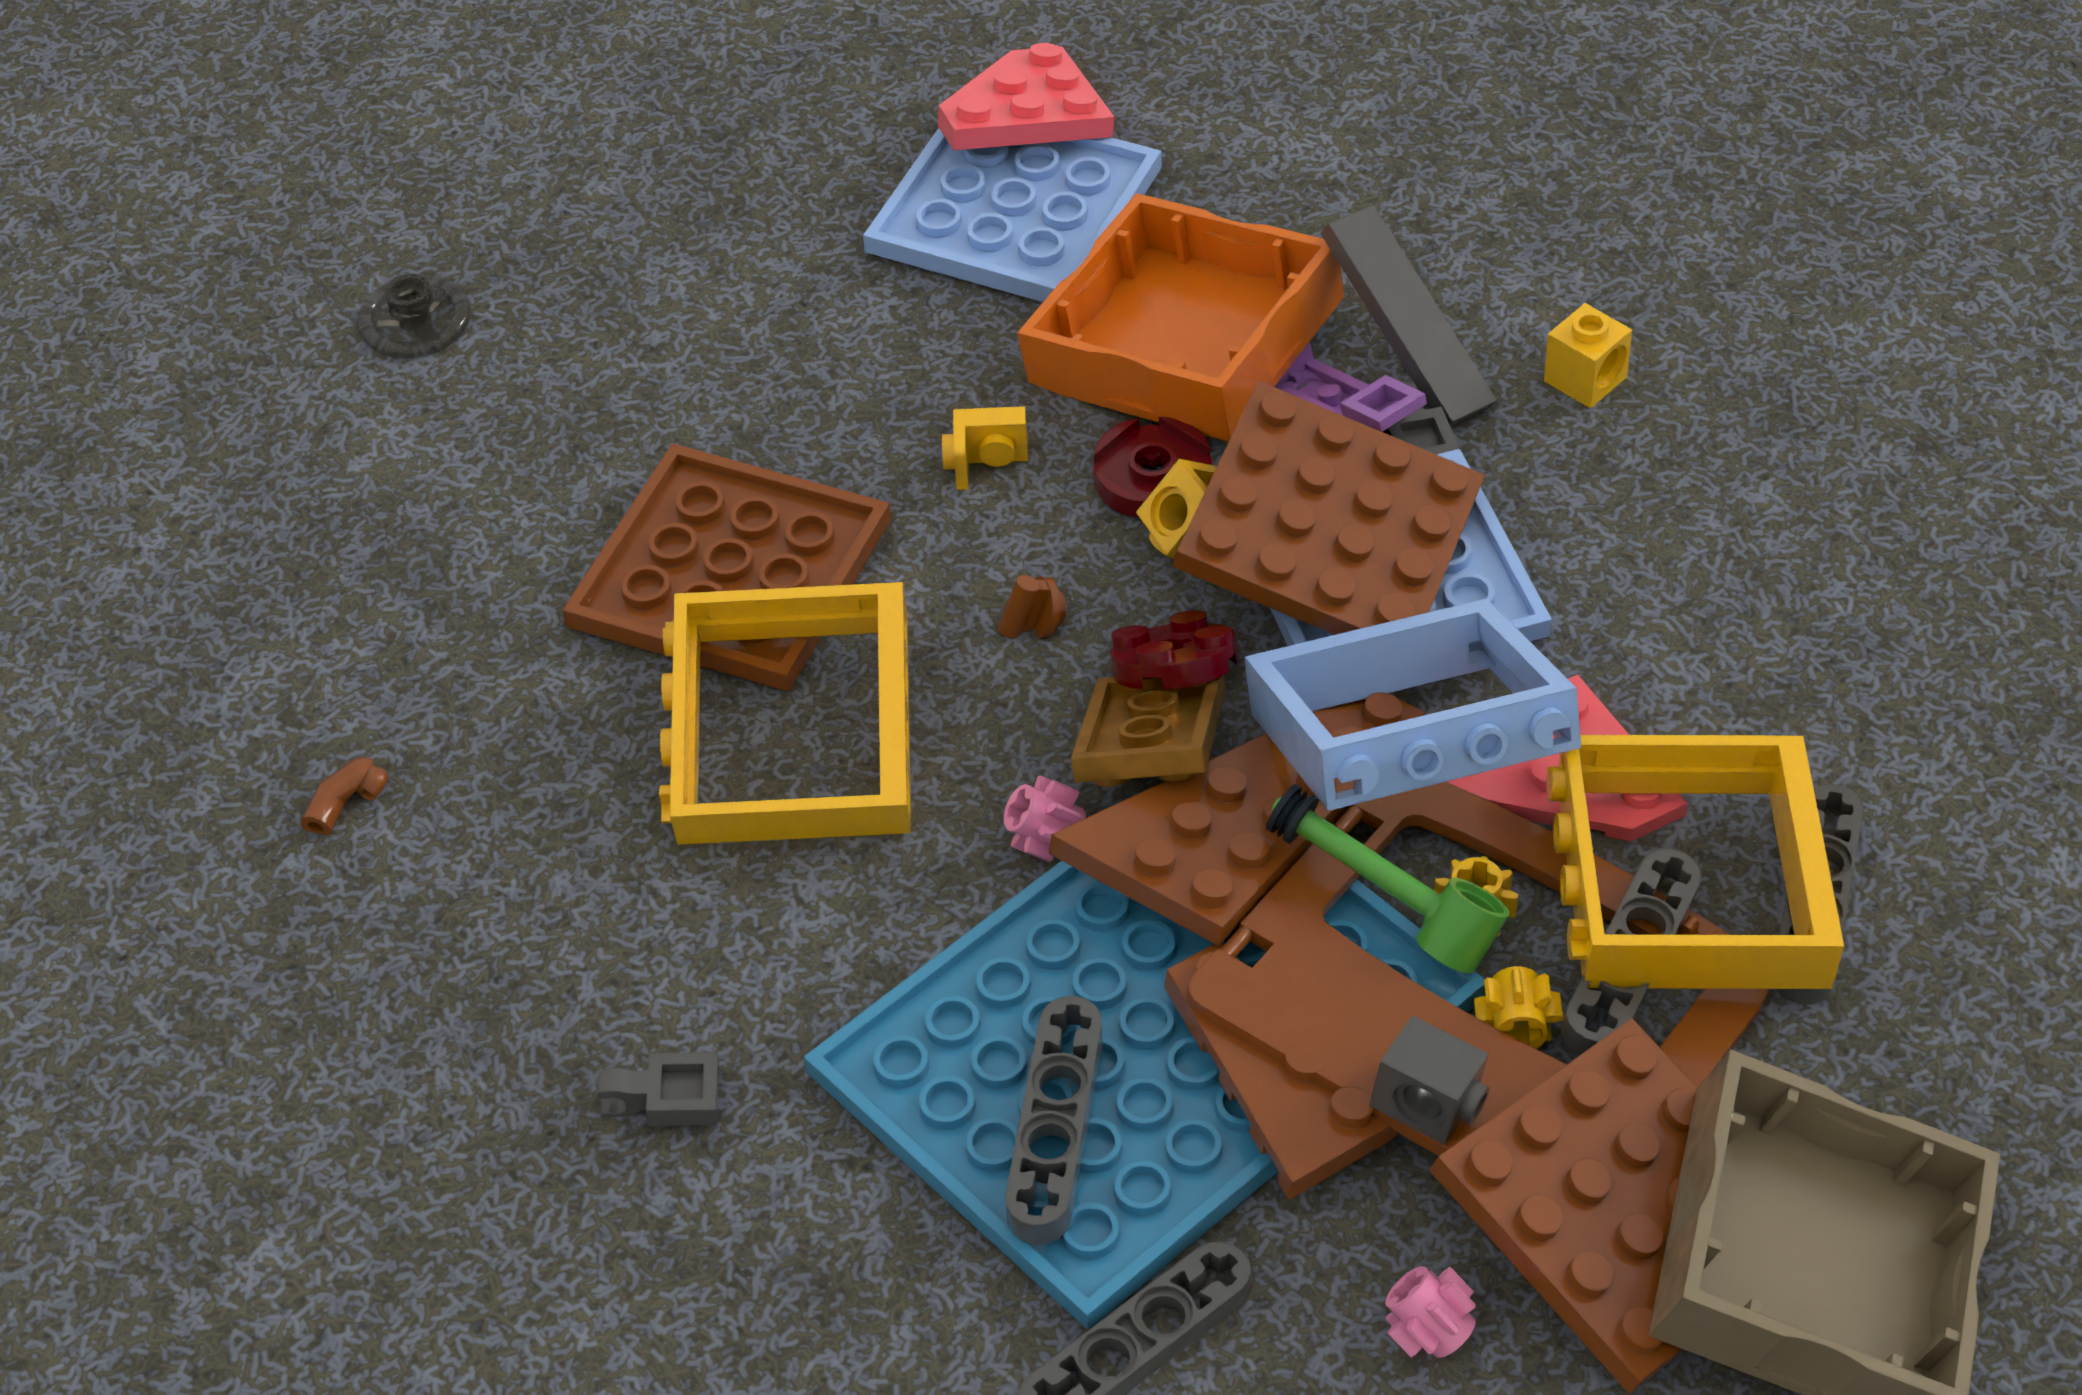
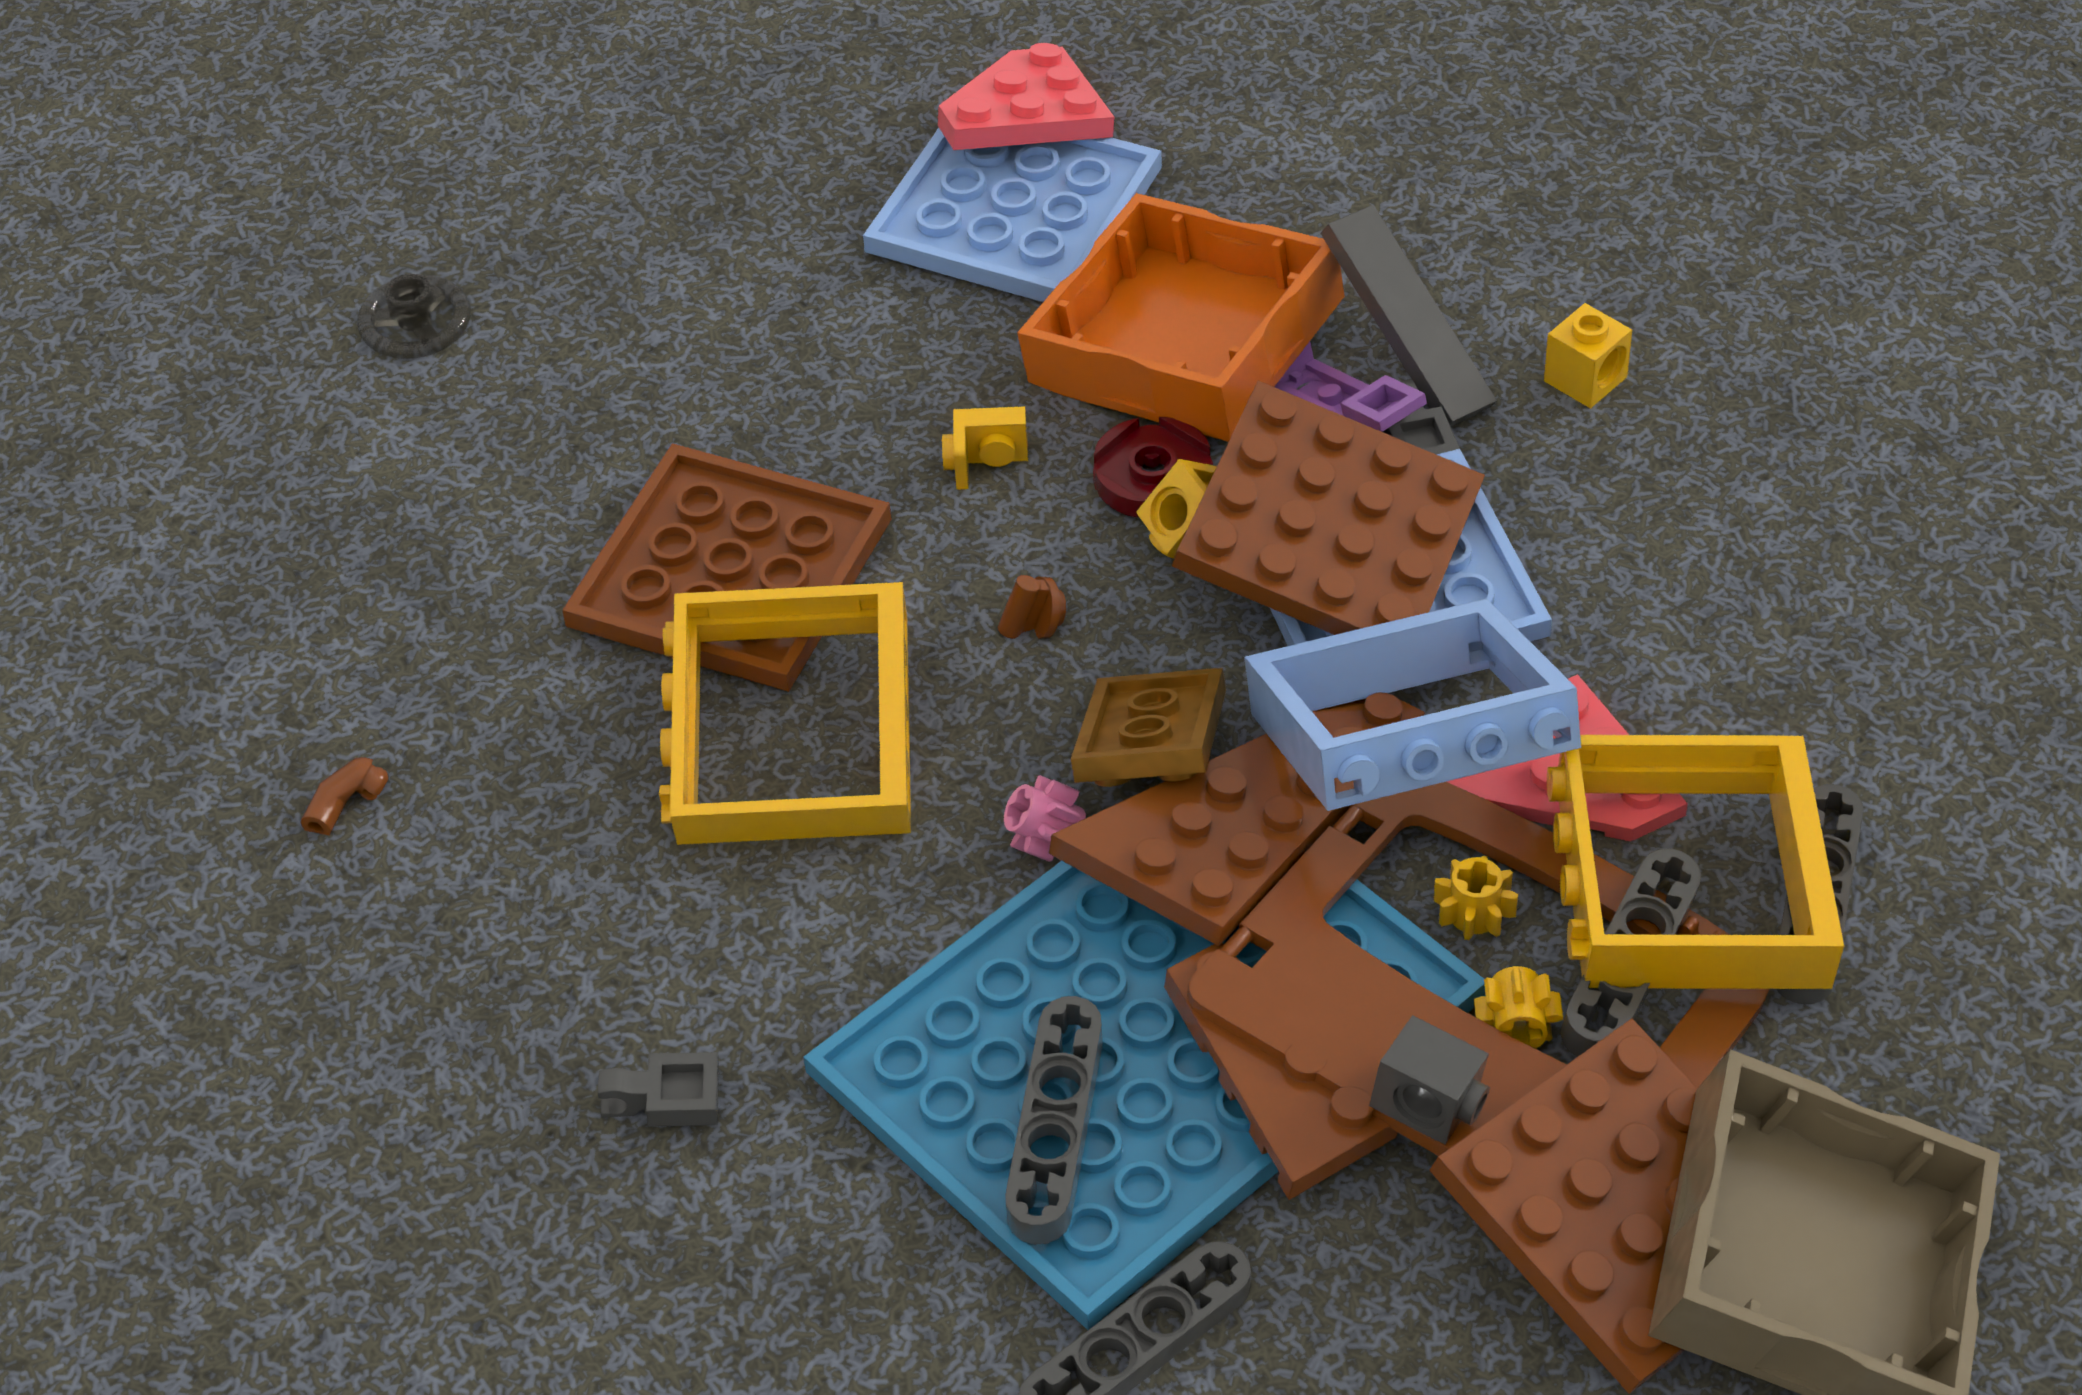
(1179, 653): dark red plate -> none
(1430, 1312): bright pink gear -> none
(1457, 922): bright green piece -> none

